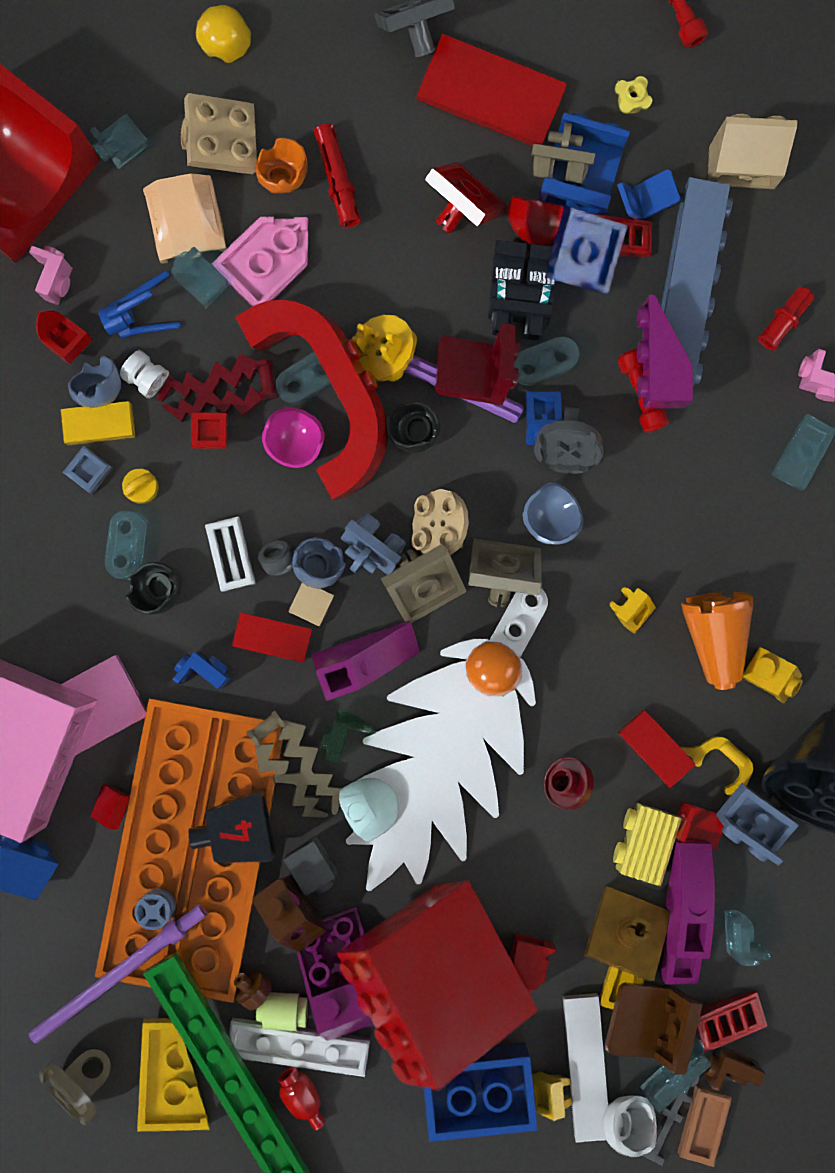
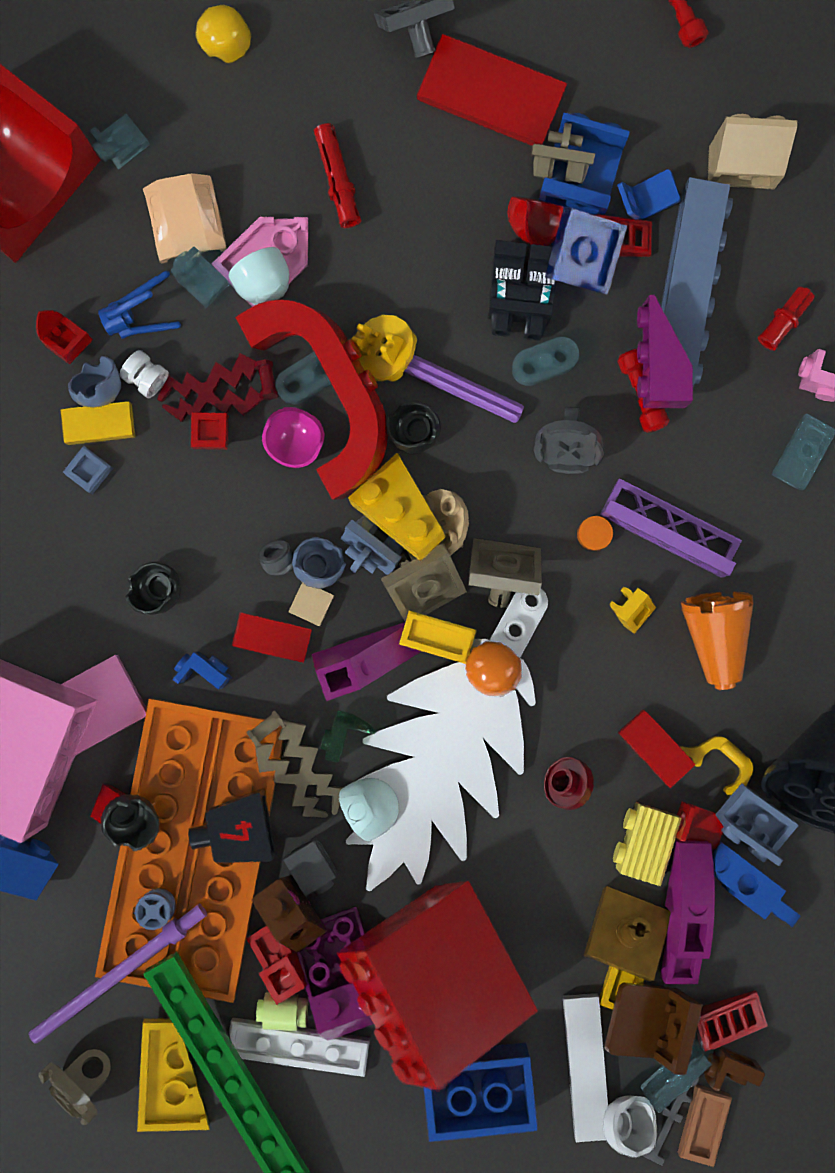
(55, 276): bright pink bracket -> none
(128, 545): clear light blue plate -> none
(130, 822): none -> pearl dark grey hair
(140, 486): yellow tile -> none
(219, 134): tan plate -> none
(237, 581): white tile -> none
(252, 989): reddish brown tile -> none
(261, 276): none -> light aqua helmet
(281, 965): none -> red slope
(282, 166): orange hair -> none
(301, 1097): red plant -> none
(399, 508): none -> yellow wing
(437, 637): none -> yellow tile
(465, 197): red tile -> none
(478, 369): dark red bracket -> none
(531, 959): red window -> none
(541, 410): blue bracket -> none
(549, 1095): yellow tile -> none
(553, 514): sand blue helmet -> none
(595, 533): none -> orange tile
(631, 104): light yellow plate -> none
(669, 538): none -> medium lavender fence
(738, 938): clear light blue bracket -> none
(751, 885): none -> blue piece
(773, 675): yellow bracket -> none

